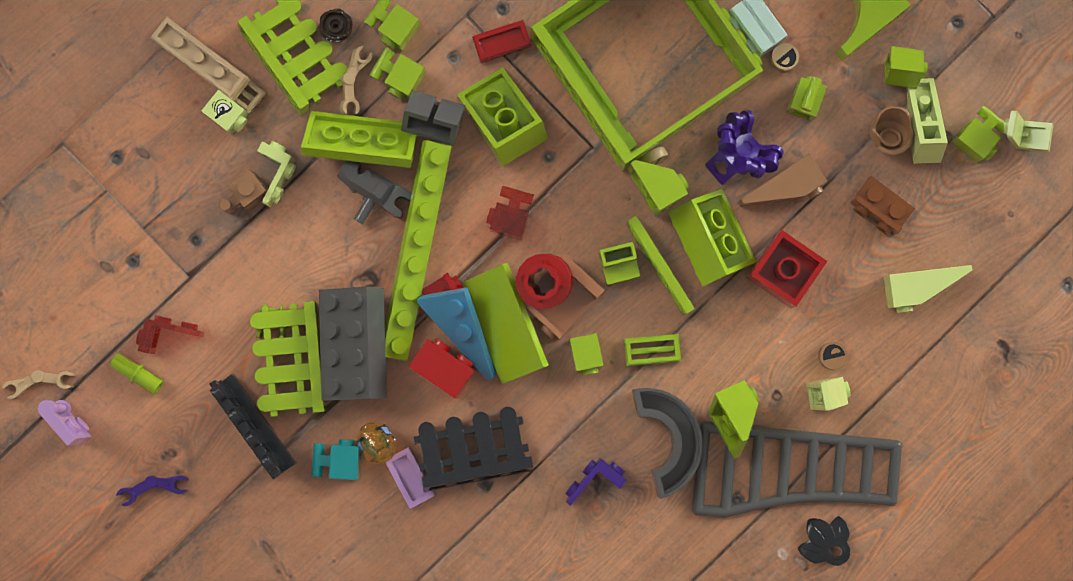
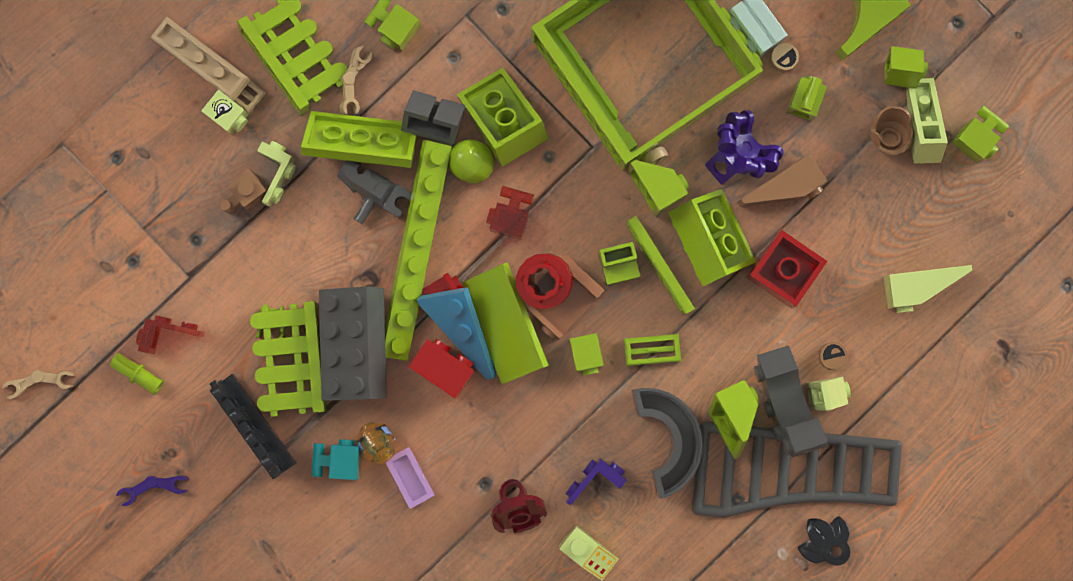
(58, 416): lavender plate -> none
(329, 19): dark brown plate -> none
(402, 76): lime brick -> none
(471, 161): none -> lime hair
(487, 455): black fence -> none
(502, 41): red tile -> none
(518, 512): none -> dark red tile
(588, 552): none -> yellowish green slope
(787, 403): none -> dark grey brick
(882, 206): dark orange bracket -> none
(1028, 134): yellowish green bracket -> none

